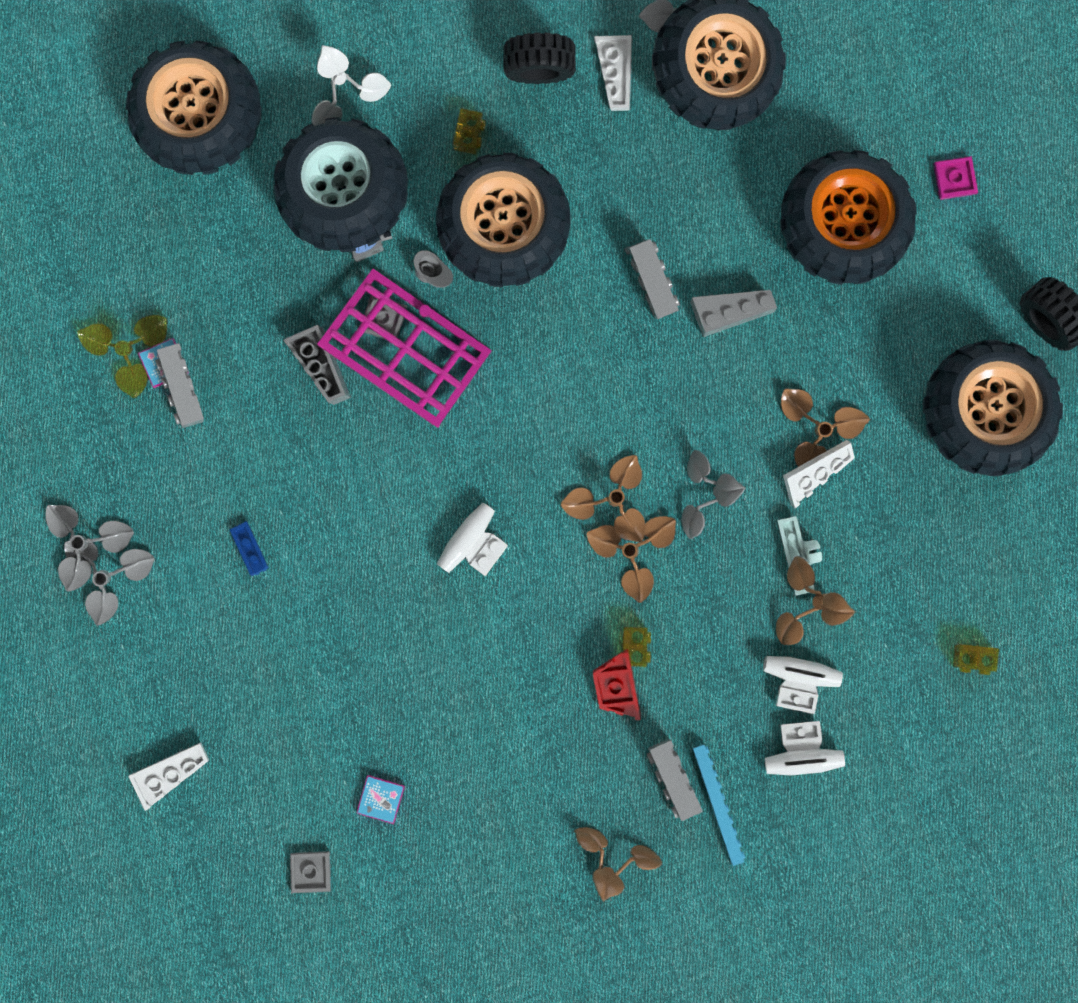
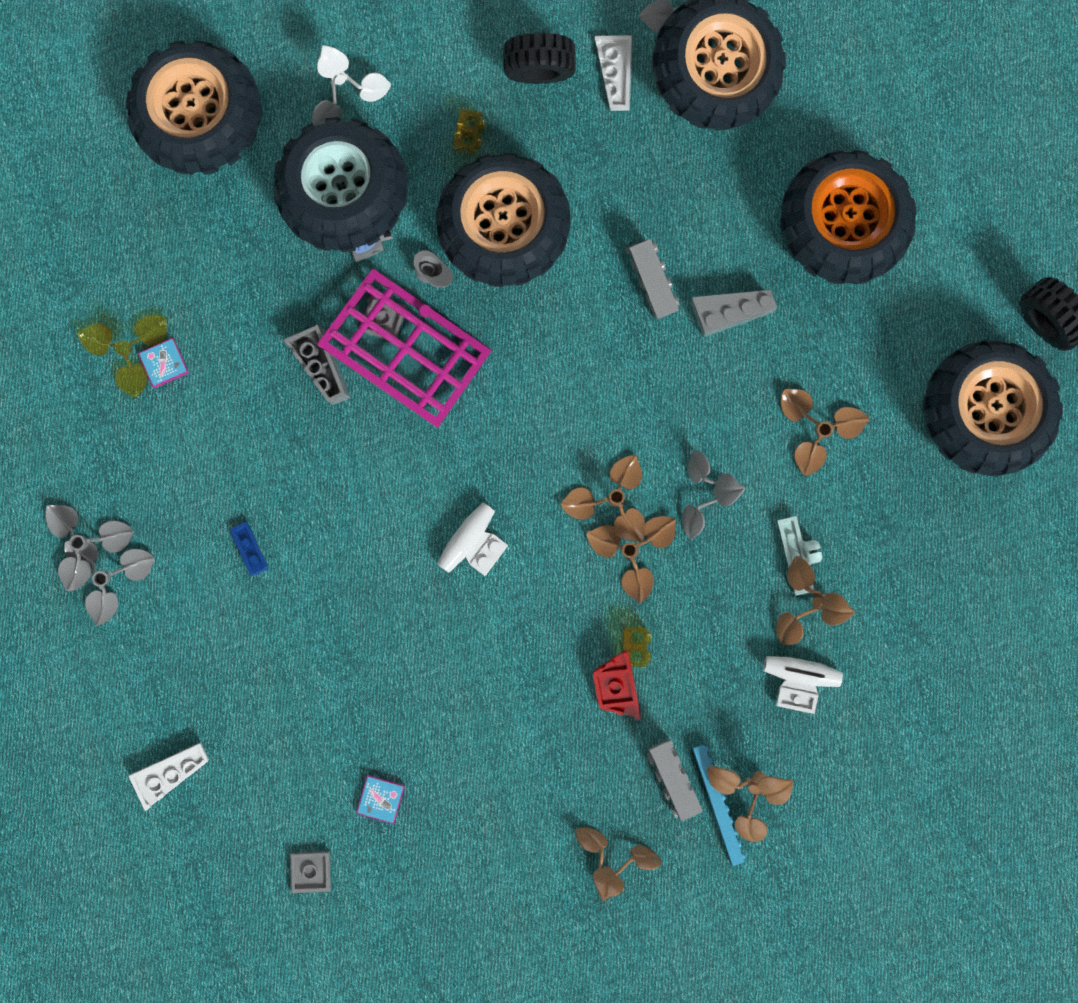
(179, 385): light grey wedge -> none
(773, 788): none -> medium nougat plant
(803, 752): white plate -> none
(816, 471): white wing -> none
(955, 178): dark pink tile -> none
(976, 654): clear yellow brick -> none

